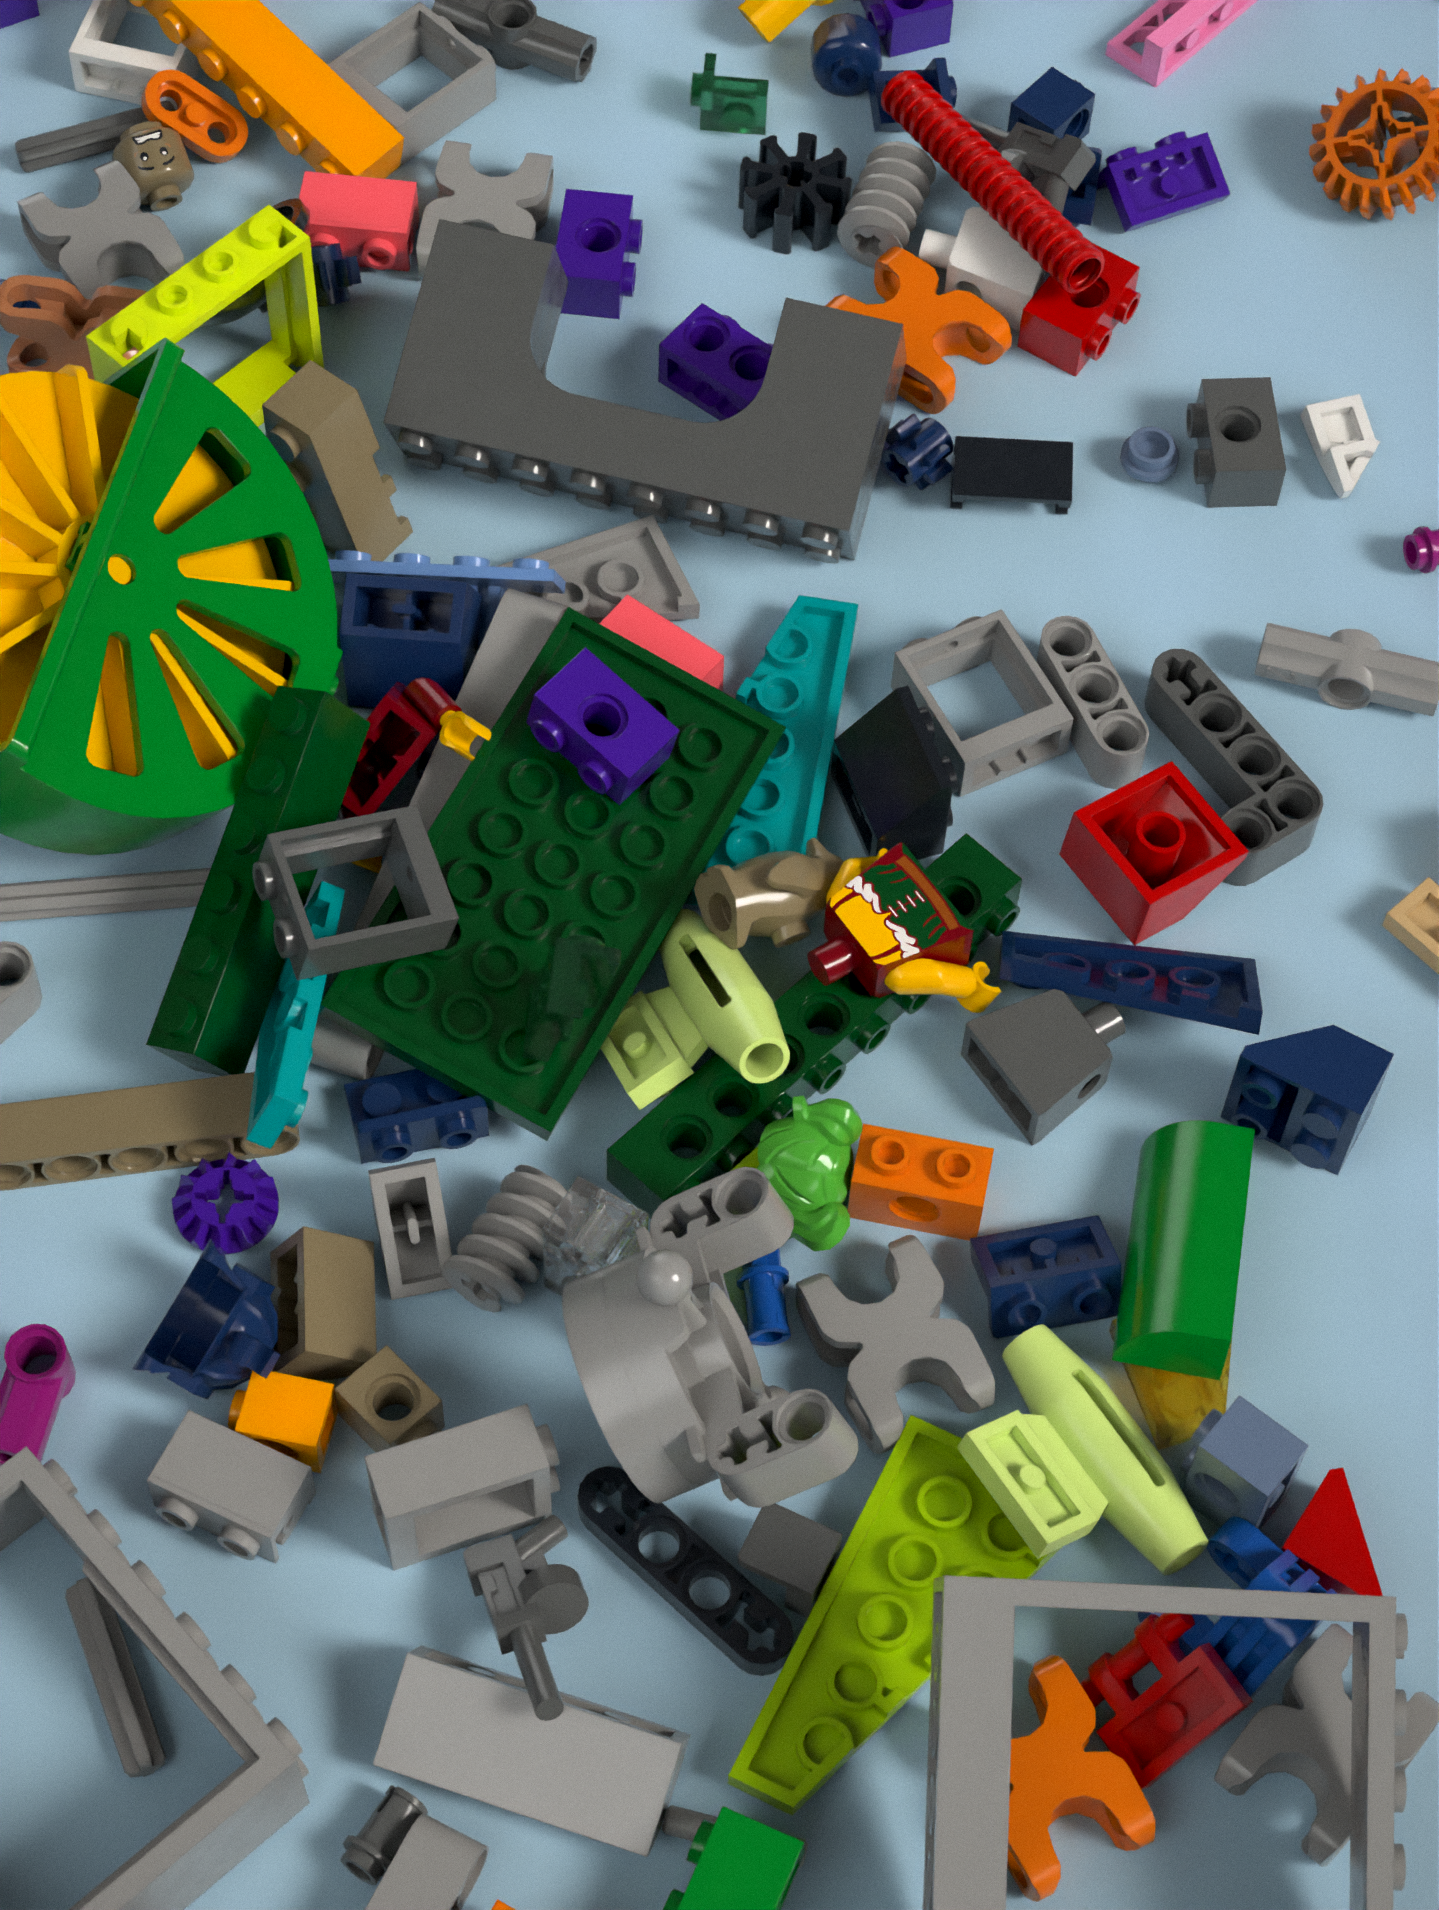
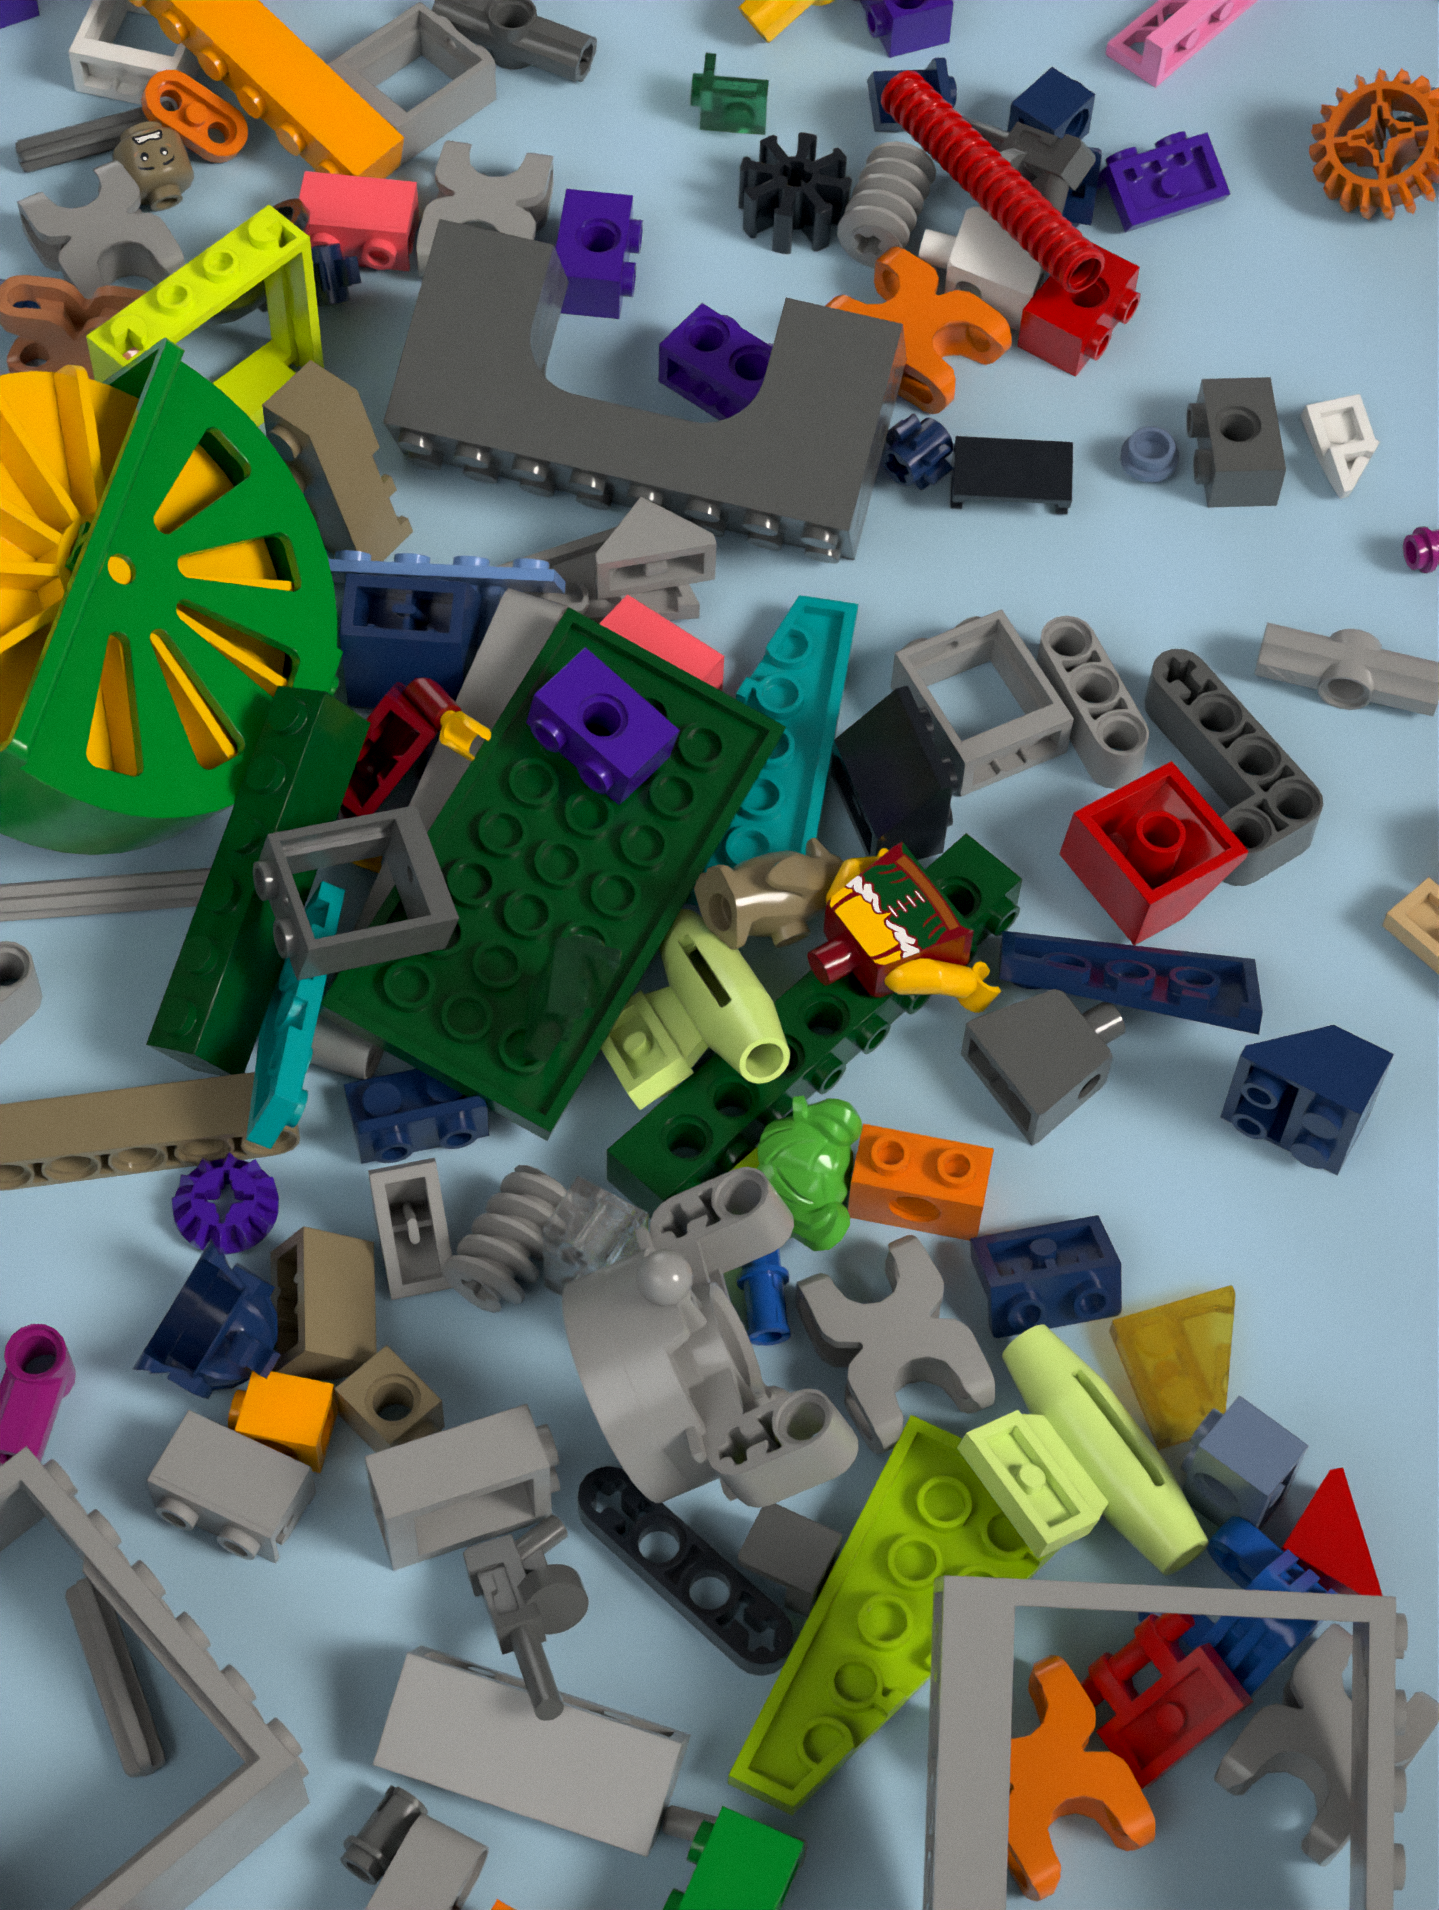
(653, 552): none -> light grey slope
(844, 50): dark blue head -> none
(1184, 1248): green brick -> none

